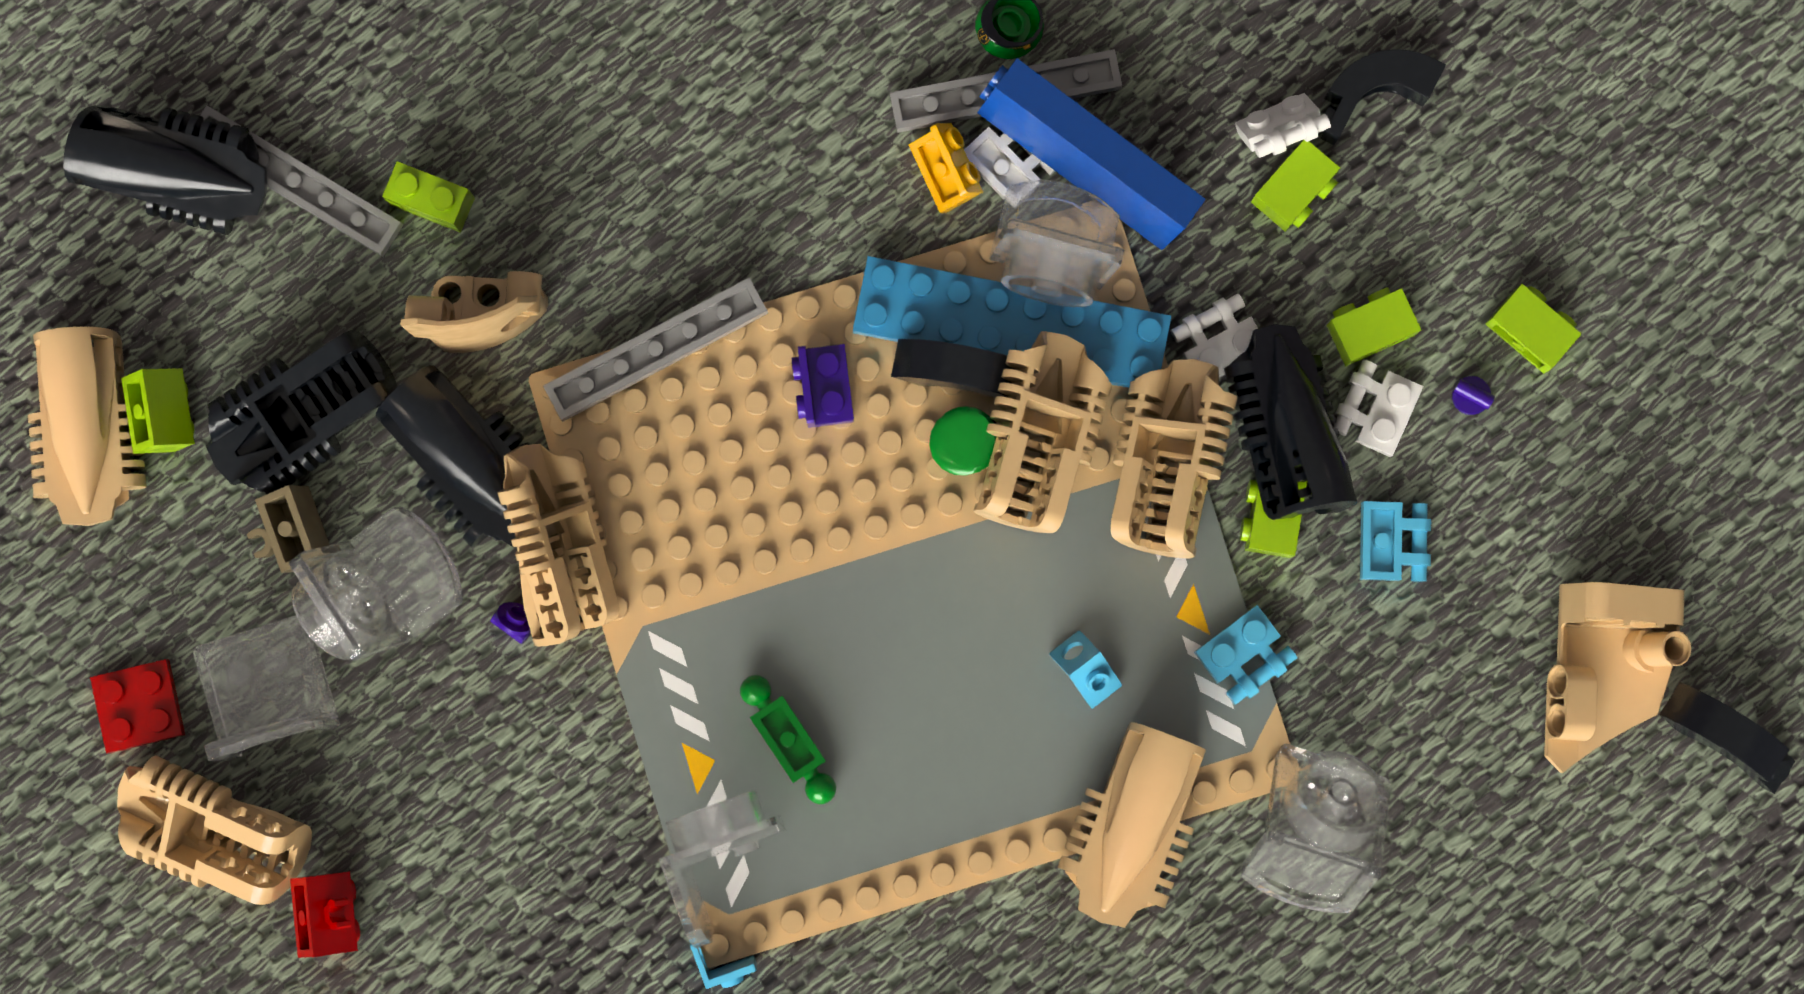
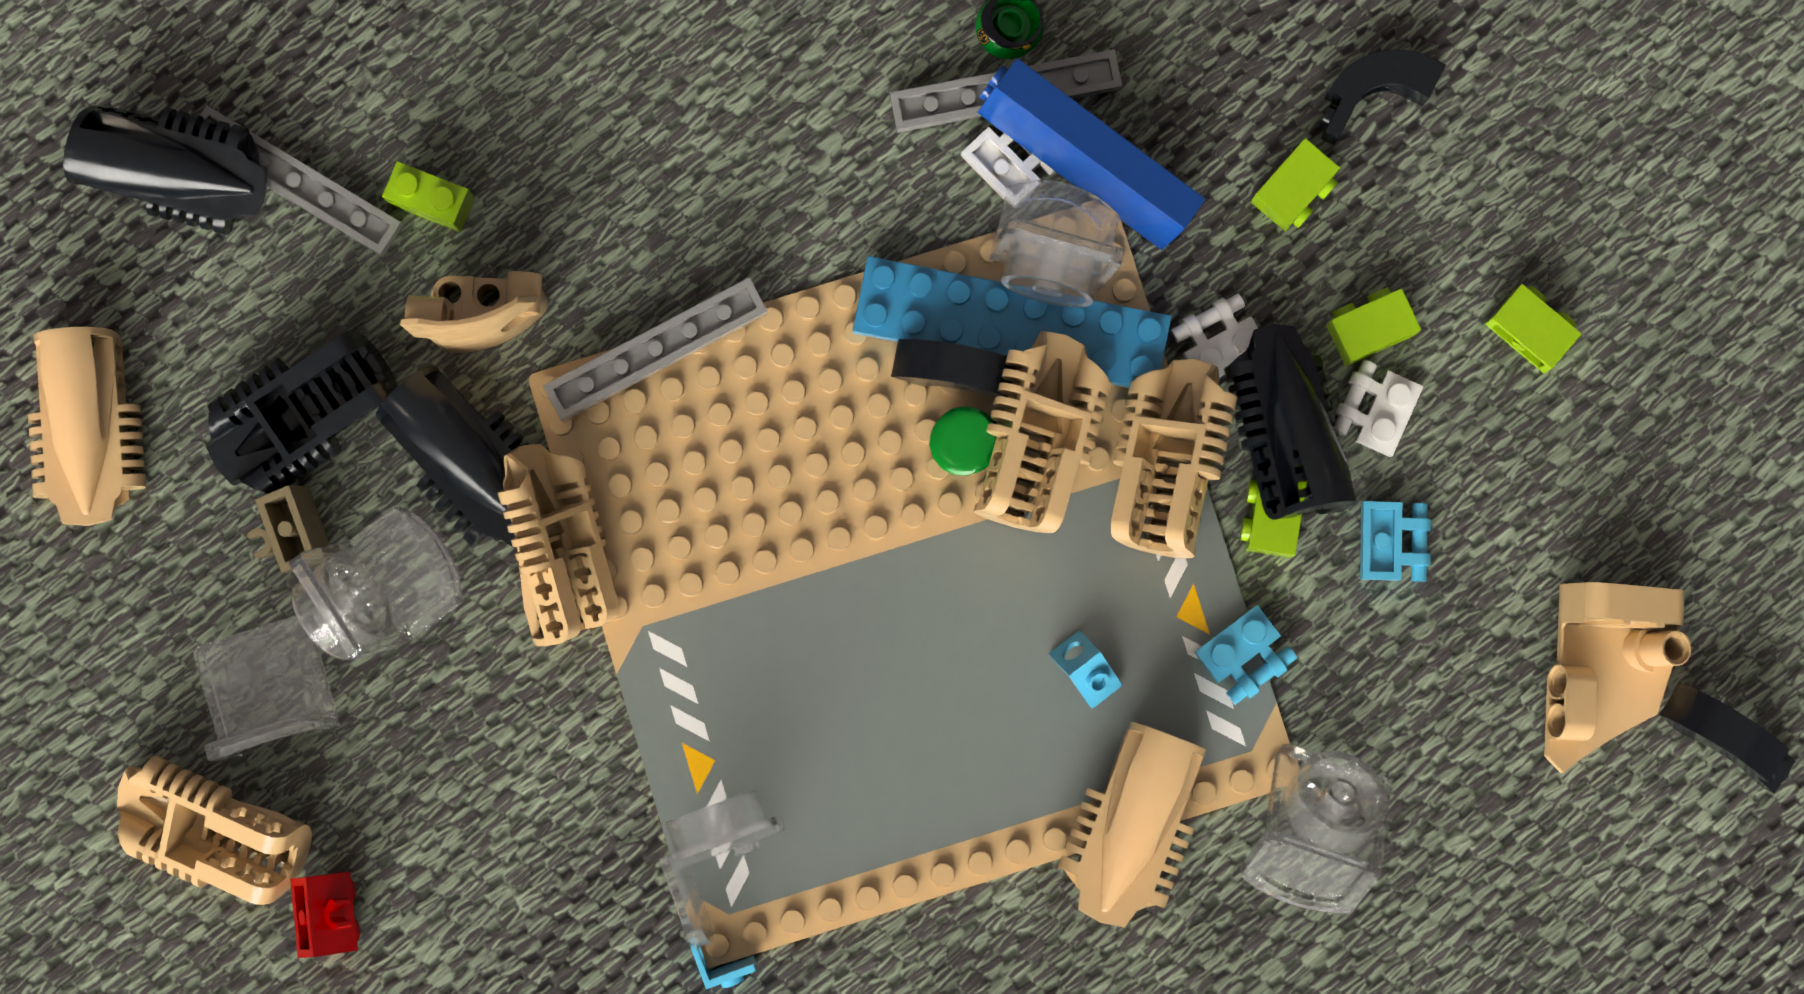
(137, 706): red plate -> none
(158, 410): lime brick -> none
(512, 620): dark purple plate -> none
(788, 739): green plate -> none
(824, 384): dark purple bracket -> none
(946, 167): yellow bracket -> none
(1282, 125): white plate -> none
(1472, 395): dark purple plate -> none

